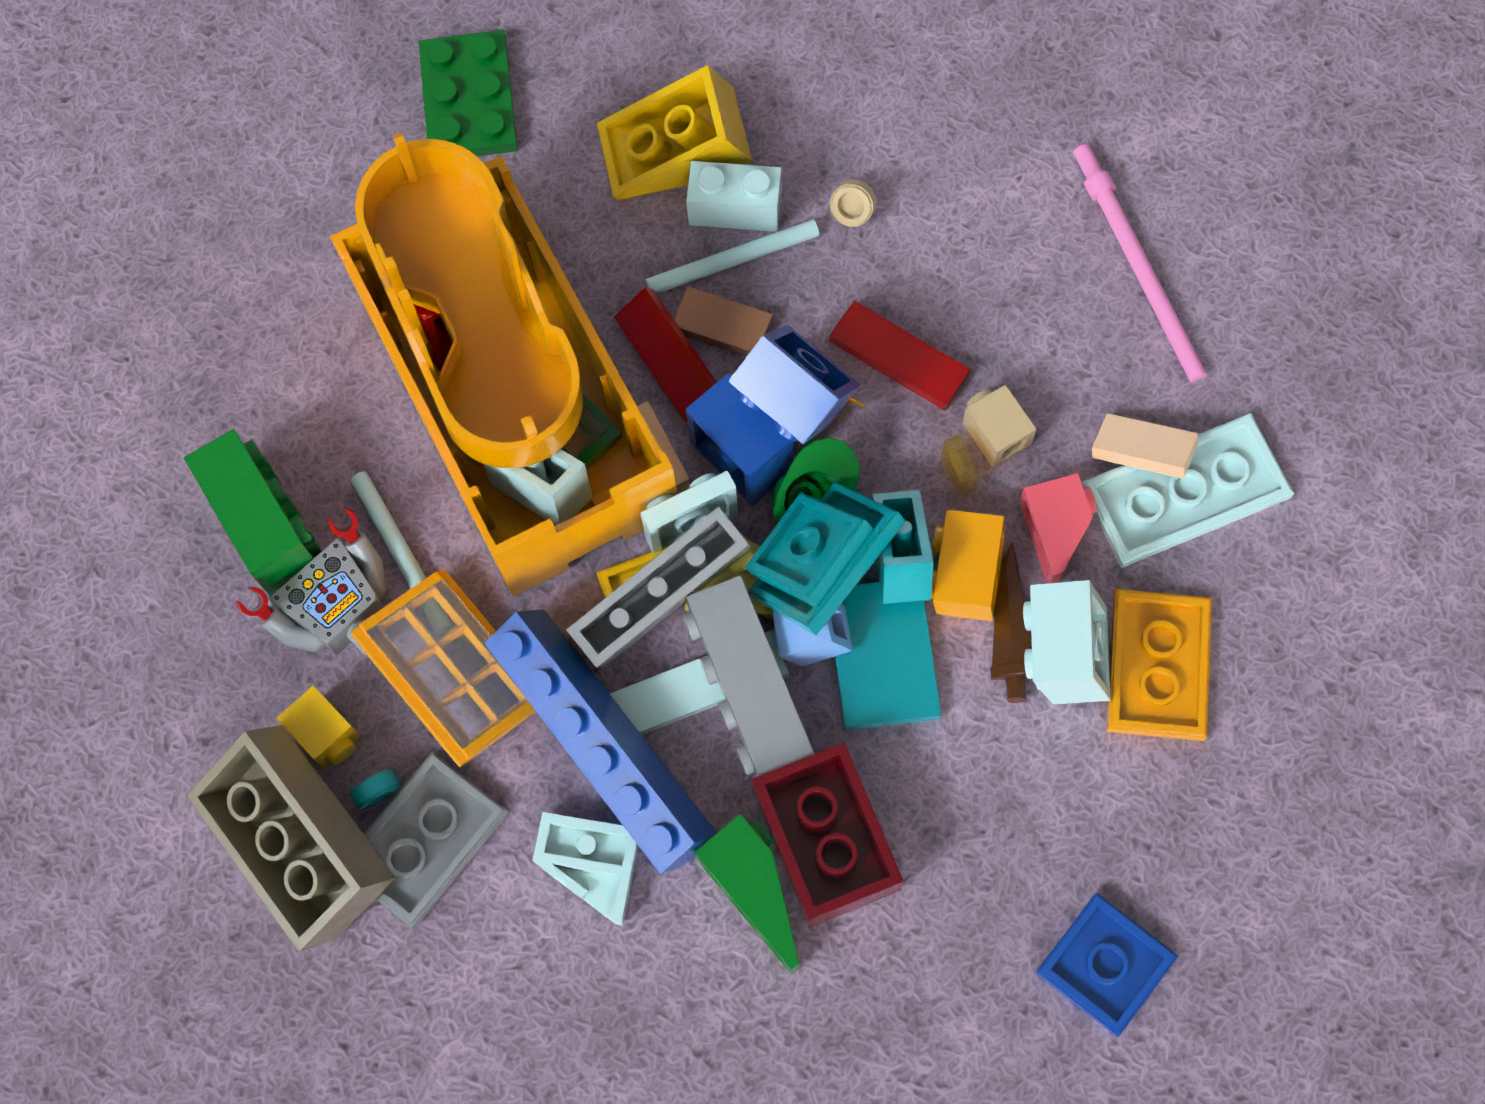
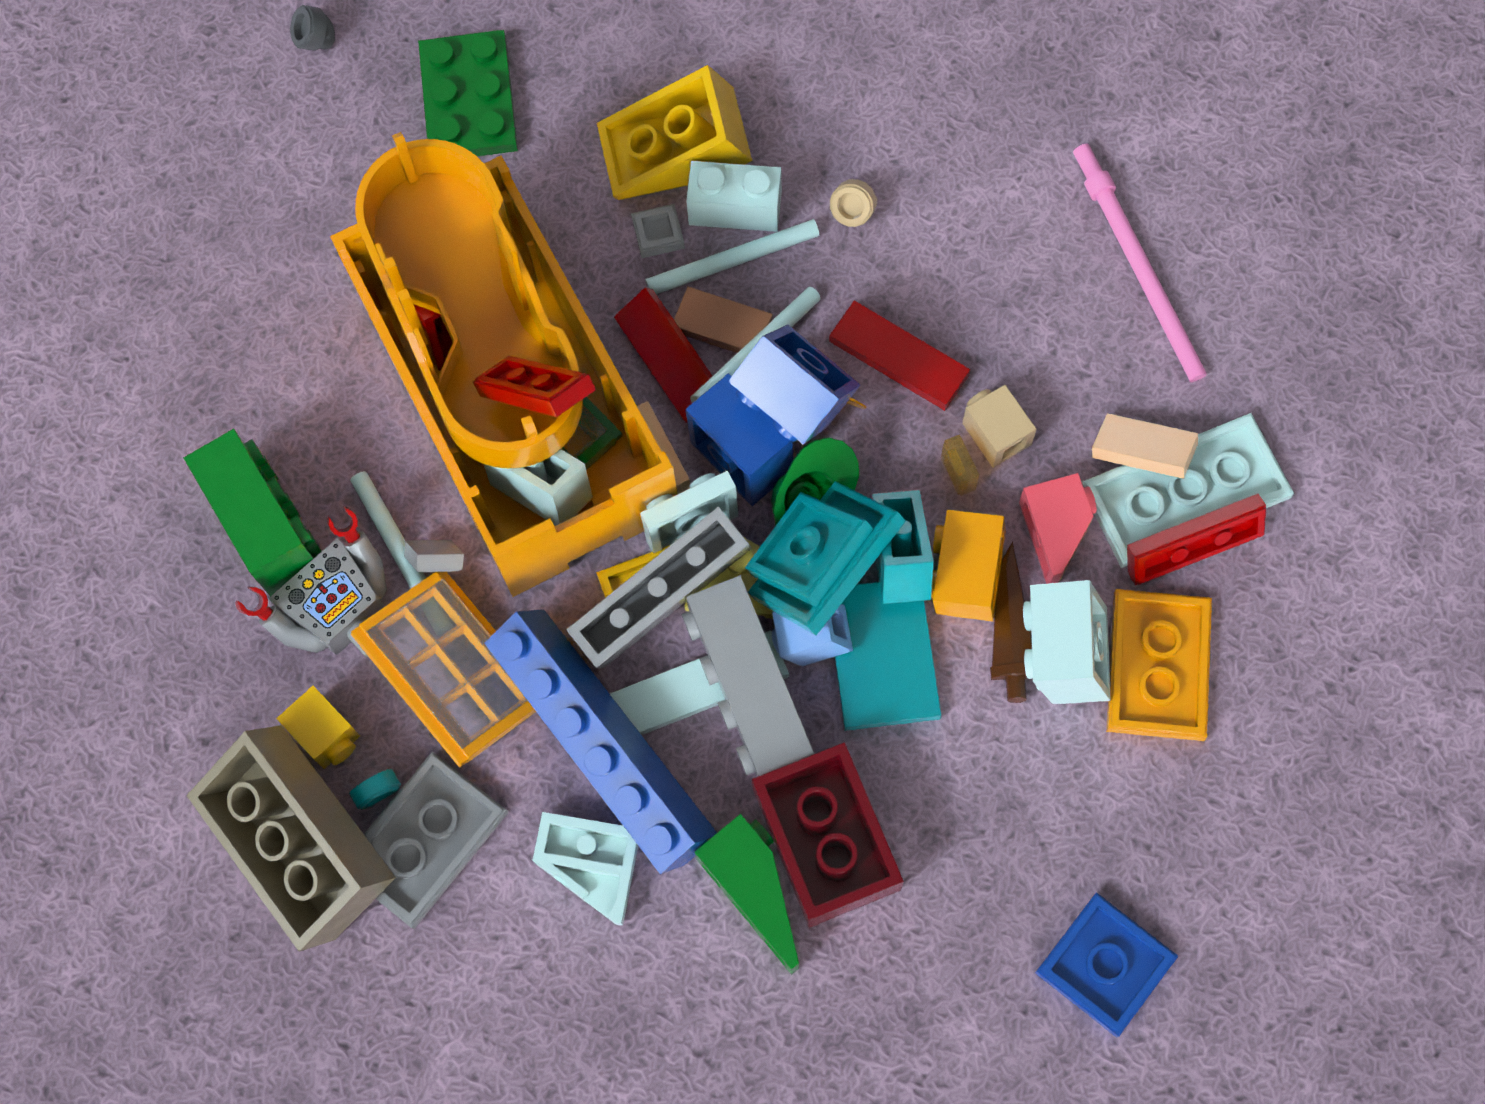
(311, 29): none -> dark grey tile
(434, 555): none -> light grey tile
(534, 385): none -> red tile
(657, 231): none -> light grey tile
(788, 316): none -> light aqua bar
(1196, 539): none -> red tile

